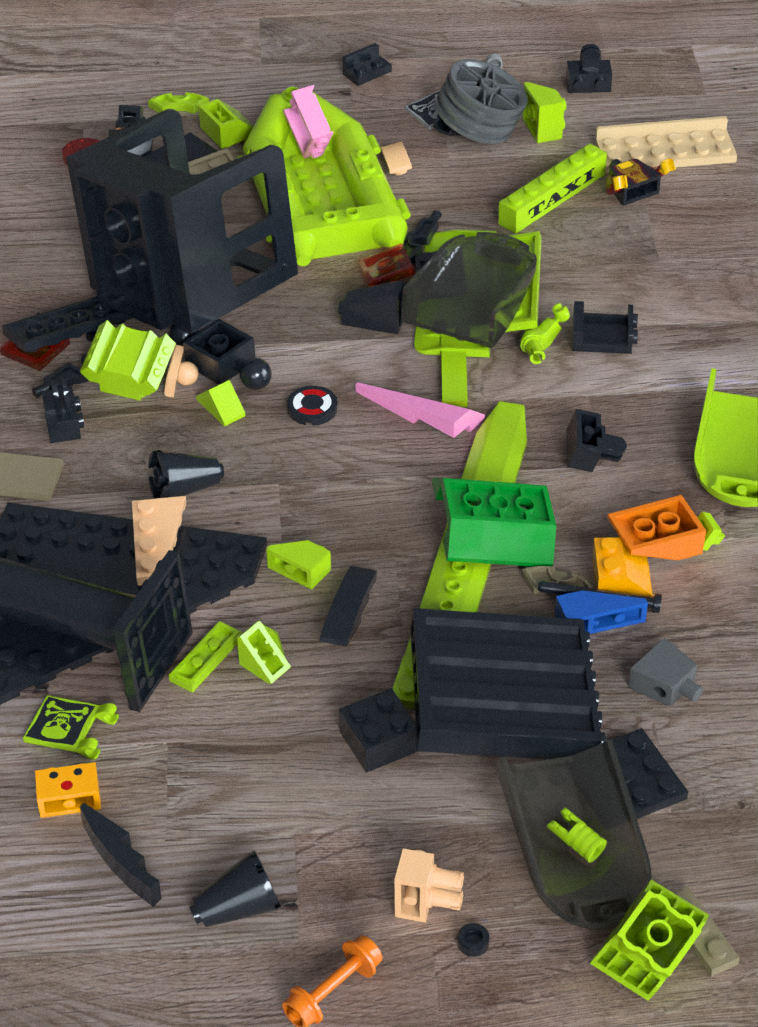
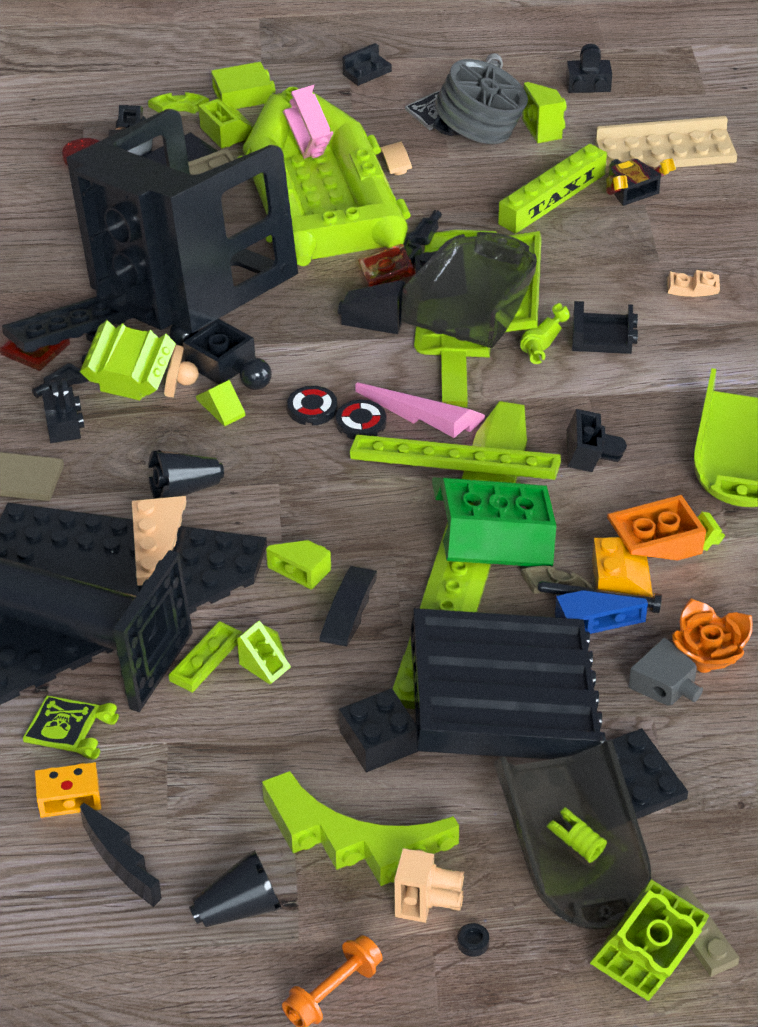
(243, 85): none -> lime brick
(345, 839): none -> lime arch
(361, 418): none -> tile
(456, 457): none -> lime plate
(699, 285): none -> light nougat slope
(711, 639): none -> orange brick

